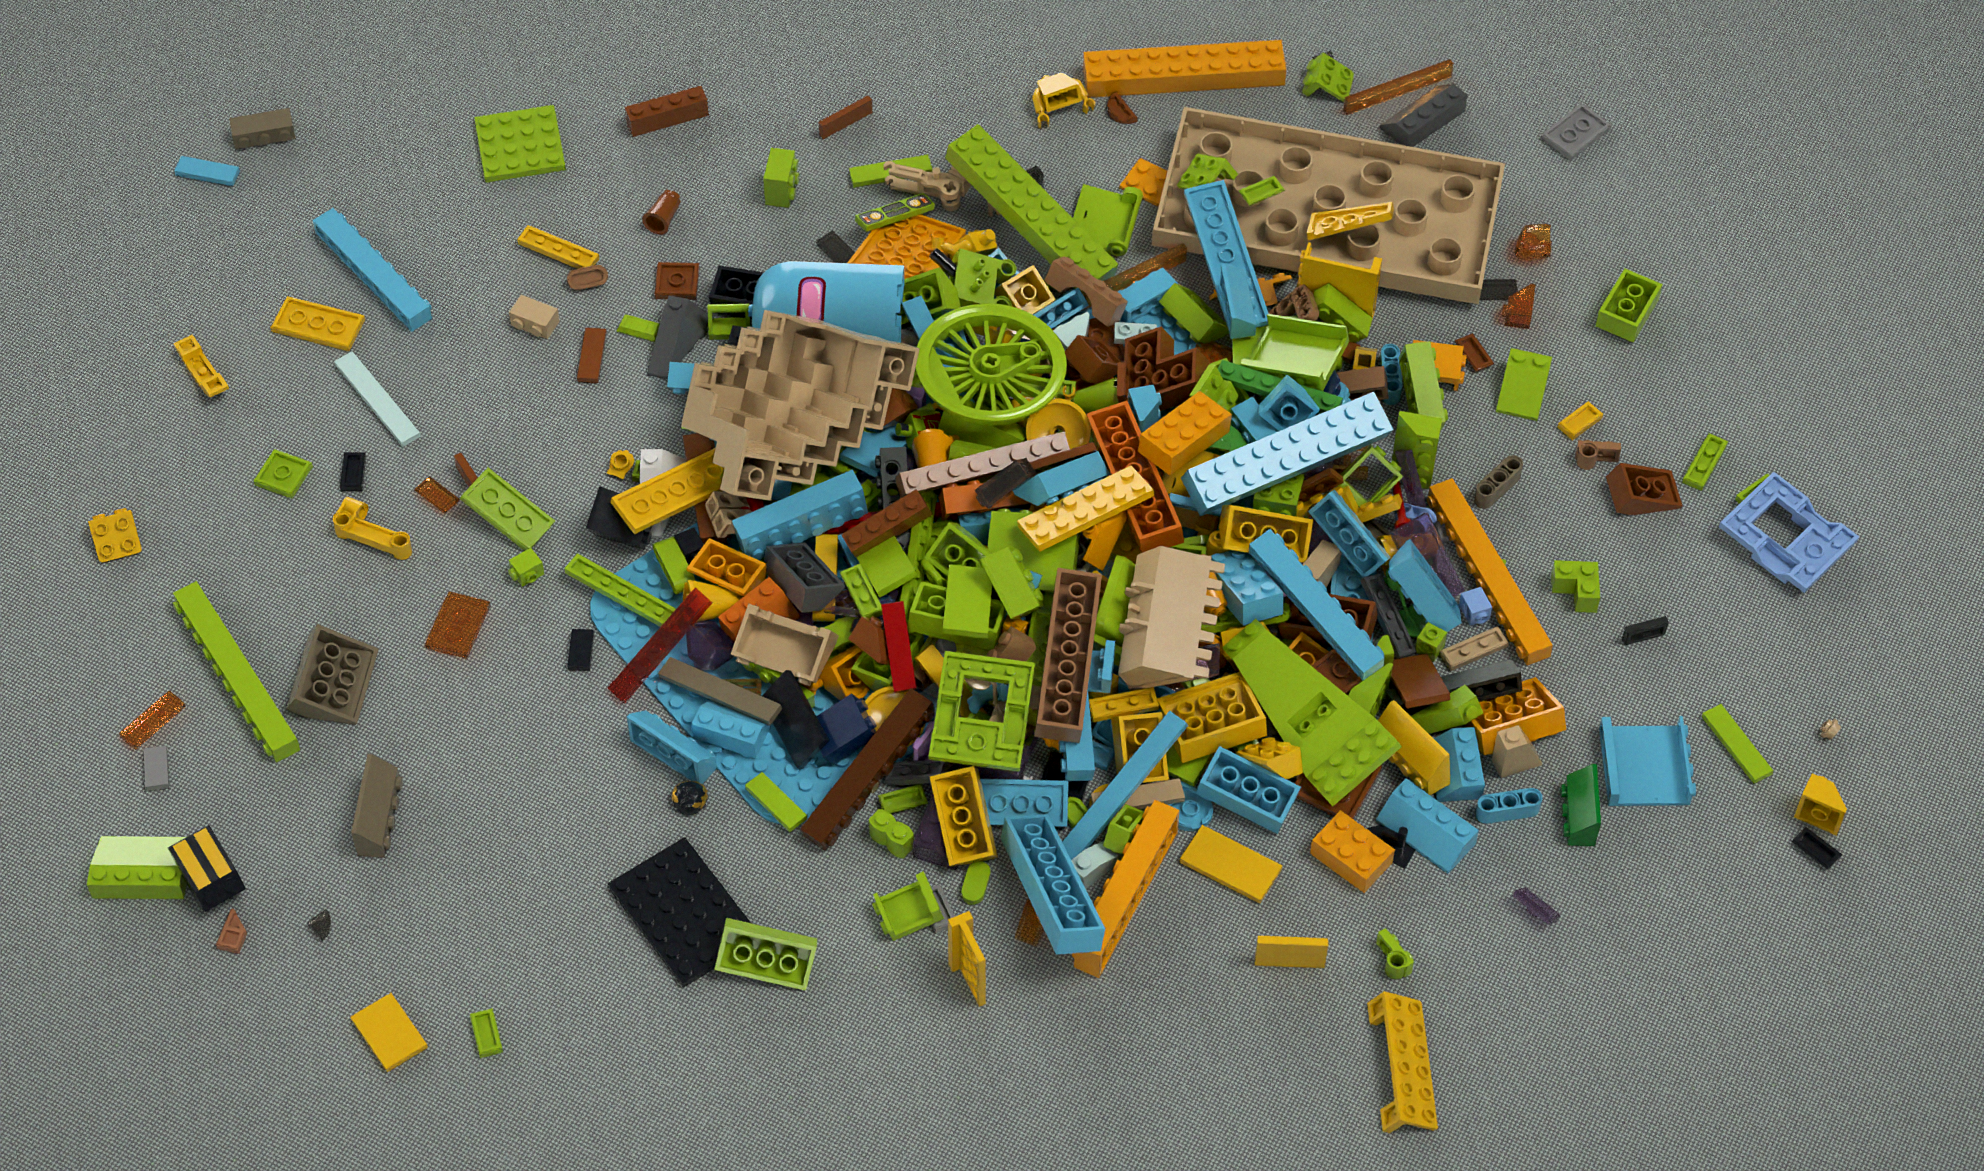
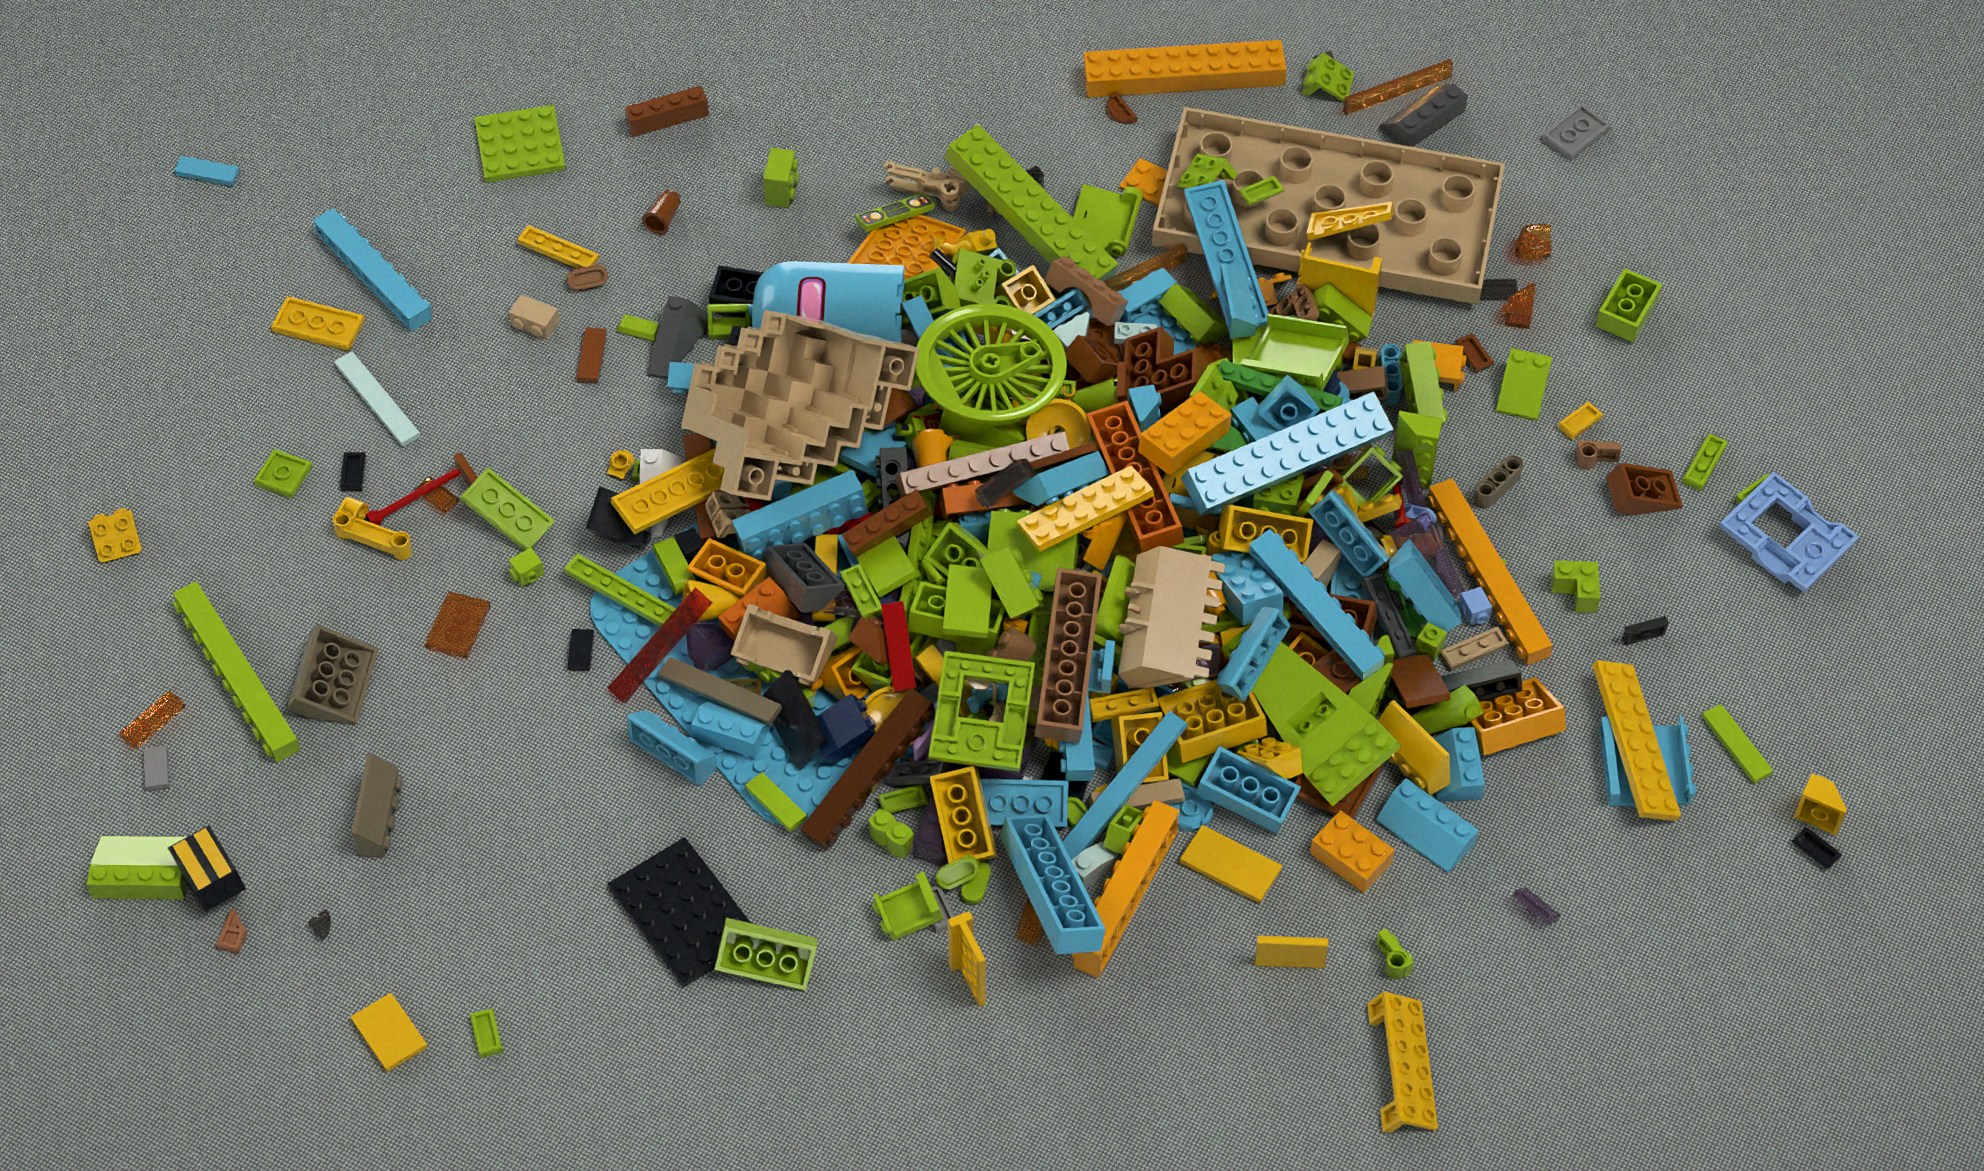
(200, 367): yellow slope -> none
(262, 128): dark tan brick -> none
(377, 516): none -> red piece
(677, 280): dark orange tile -> none
(689, 797): black hair -> none
(835, 247): clear smoke tile -> none
(845, 117): dark orange tile -> none
(876, 174): lime tile -> none
(957, 872): none -> lime tile
(1058, 92): yellow torso -> none
(1253, 653): none -> medium azure slope
(1313, 494): none -> lime tile
(1396, 840): black shield -> none
(1500, 812): medium azure beam -> none
(1514, 752): tan slope -> none
(1581, 807): green slope -> none
(1636, 740): none -> yellow plate
(1830, 729): tan plate -> none

